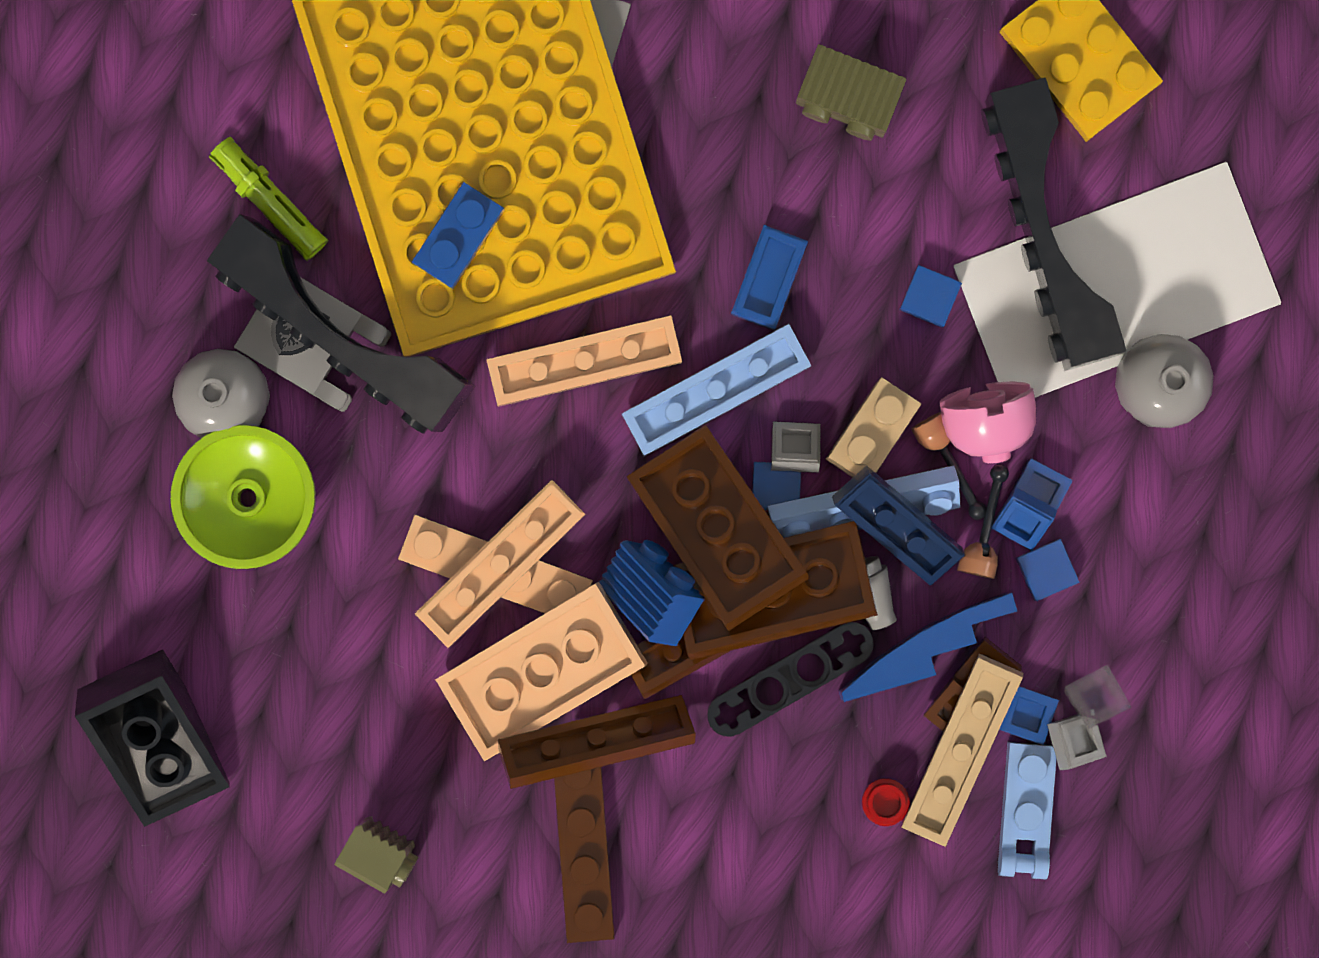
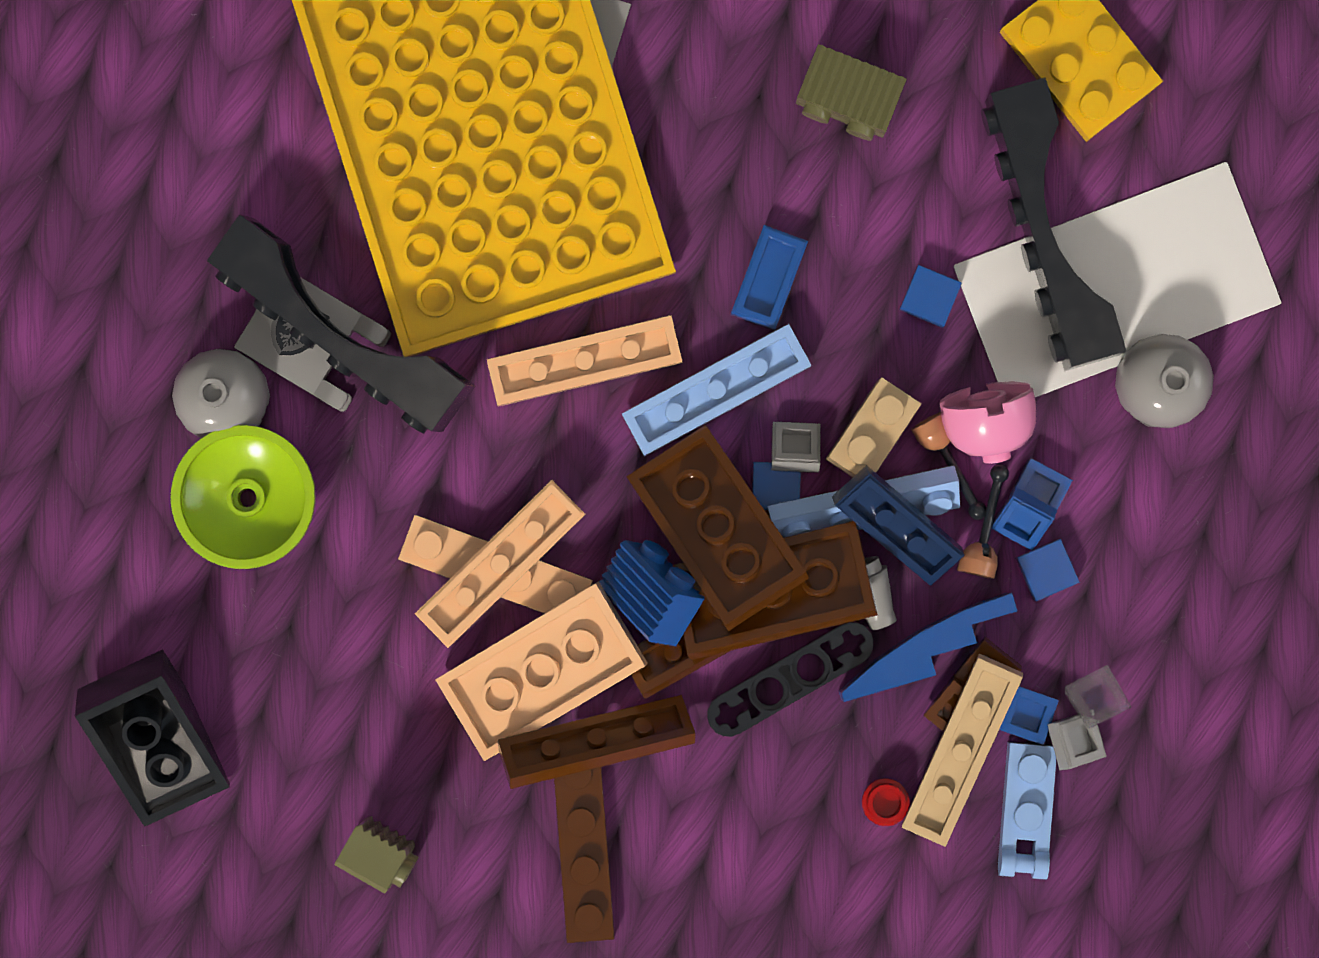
(261, 191): lime pin -> none
(458, 235): blue plate -> none

